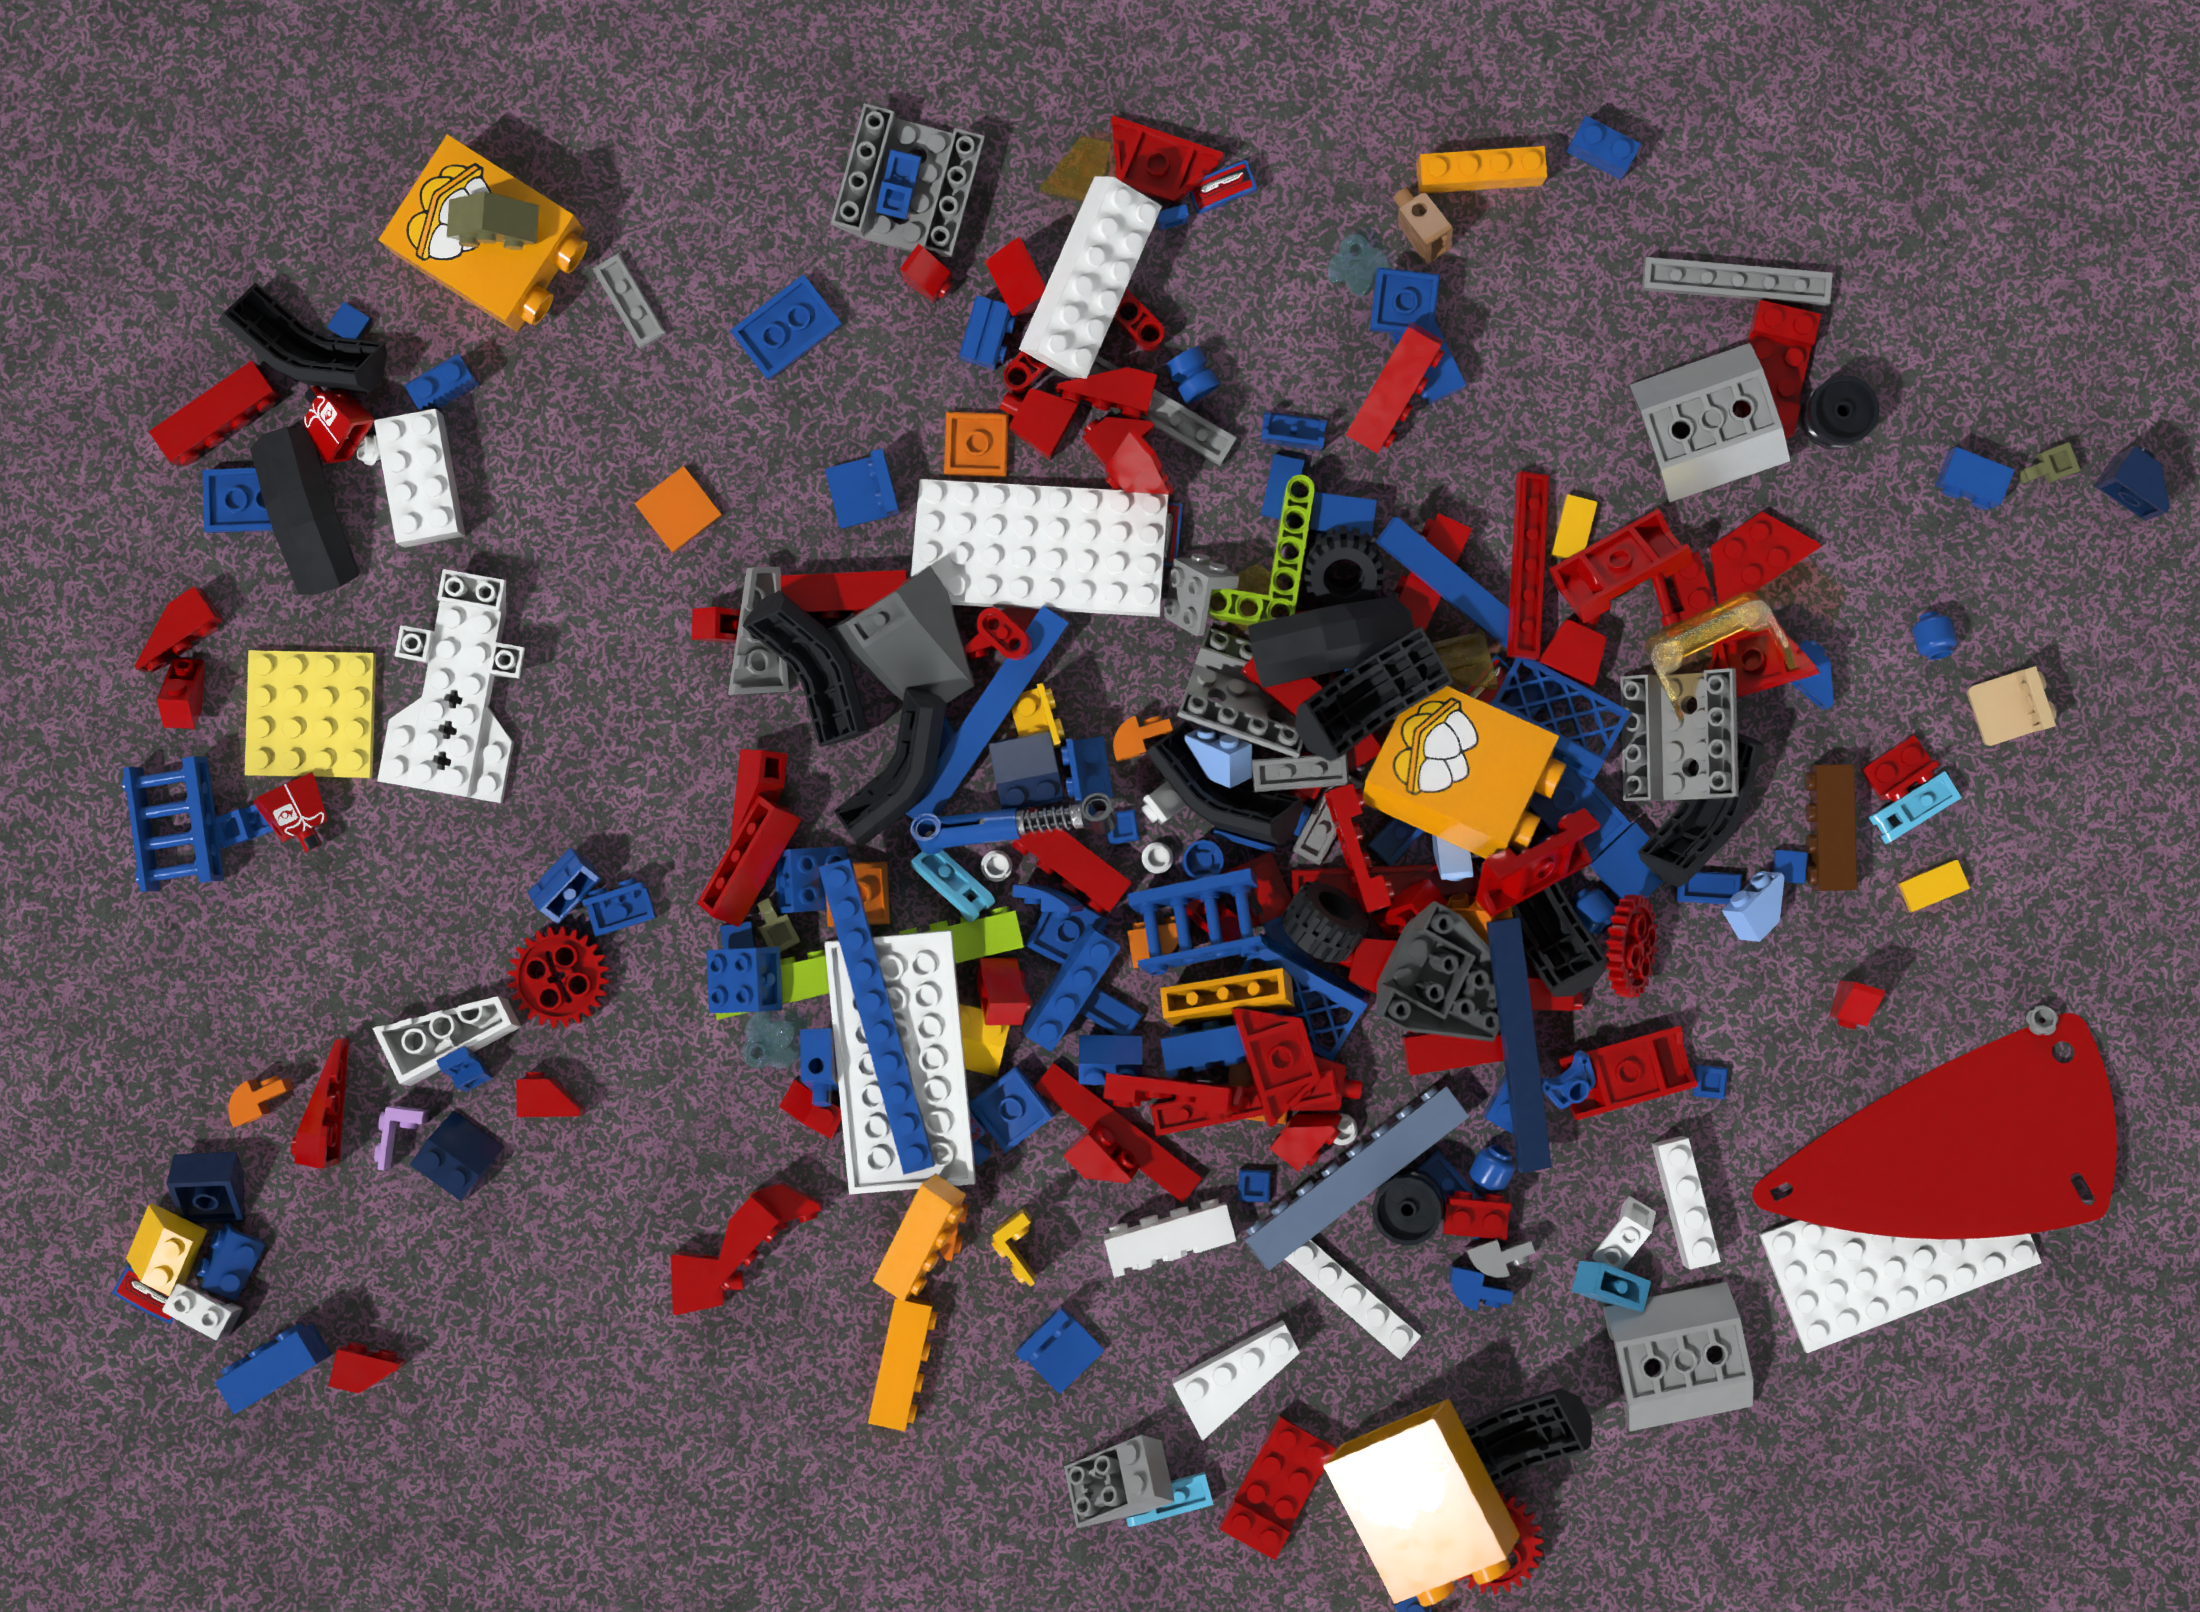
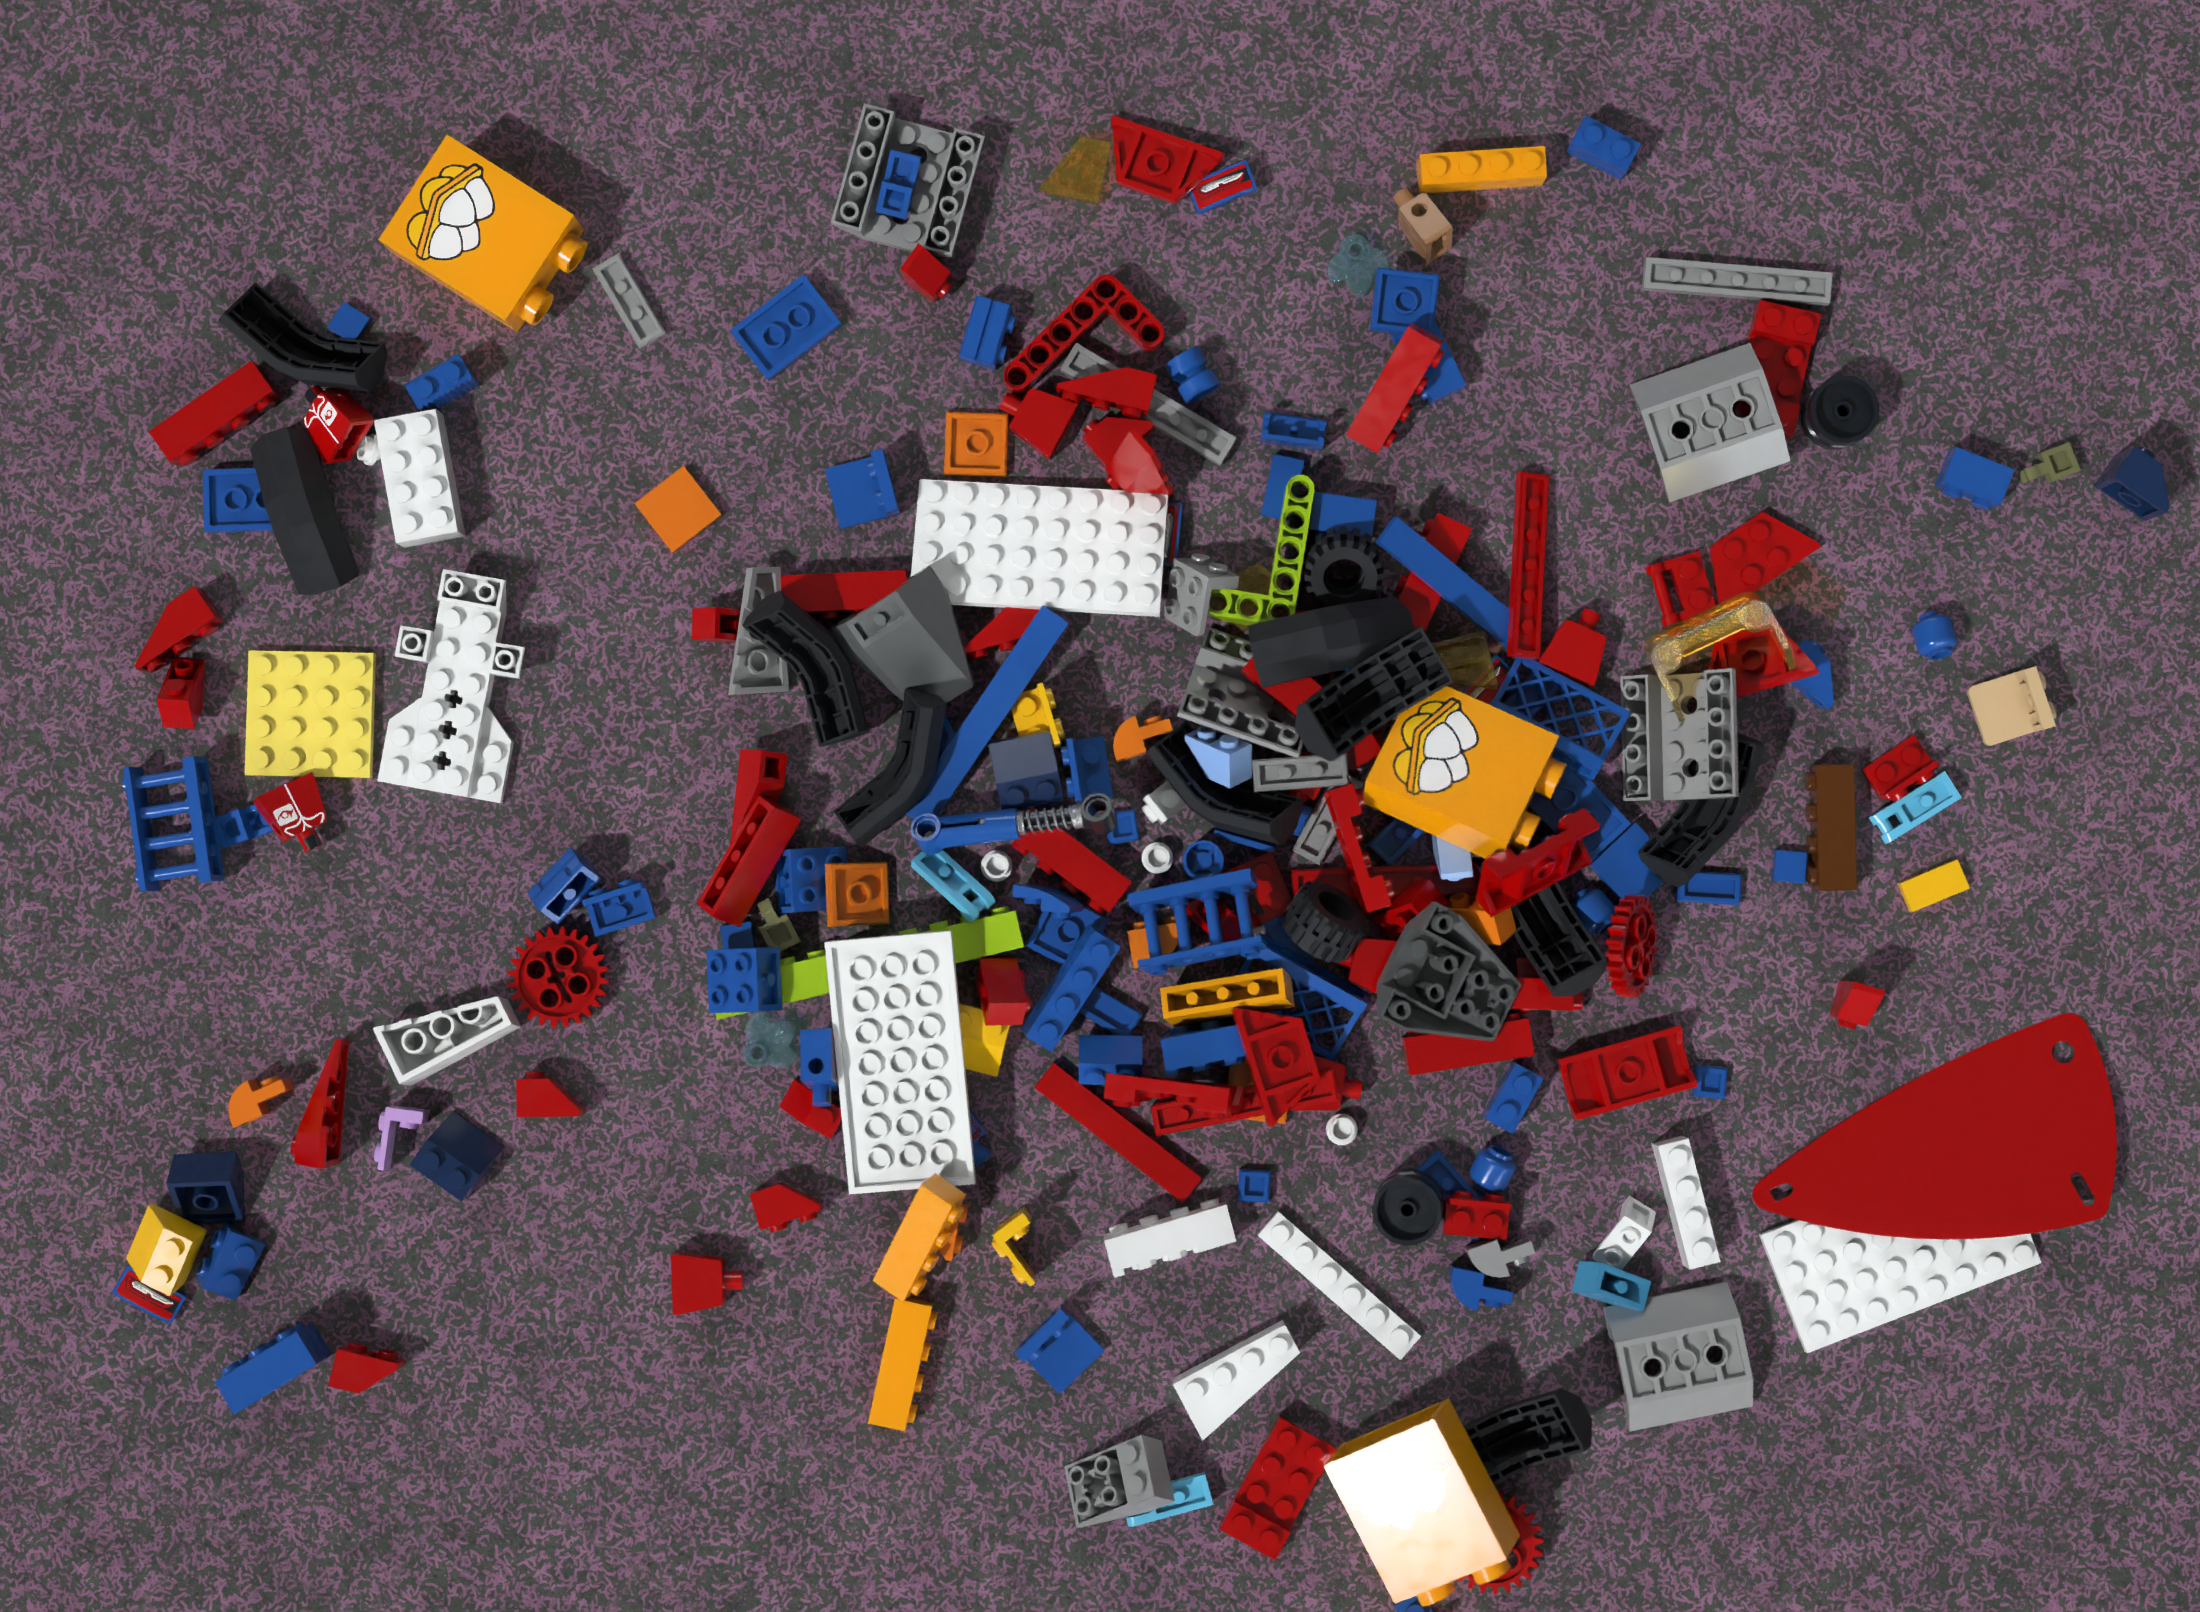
(202, 1312): white bracket -> none
(464, 1068): blue slope -> none
(492, 218): olive brick -> none
(745, 1231): red slope -> none
(877, 1016): blue plate -> none
(1005, 635): red plate -> none
(1011, 1109): blue tile -> none
(1016, 277): red slope -> none
(1090, 277): white brick -> none
(1100, 1157): red slope -> none
(1172, 217): blue tile -> none
(1303, 1137): red slope -> none
(1355, 1177): sand blue brick -> none
(1519, 1044): dark blue tile -> none
(1571, 1085): blue piece -> none
(1573, 526): yellow tile -> none
(1619, 564): red piece -> none
(1756, 907): light blue slope -> none
(2047, 1014): light grey plate -> none

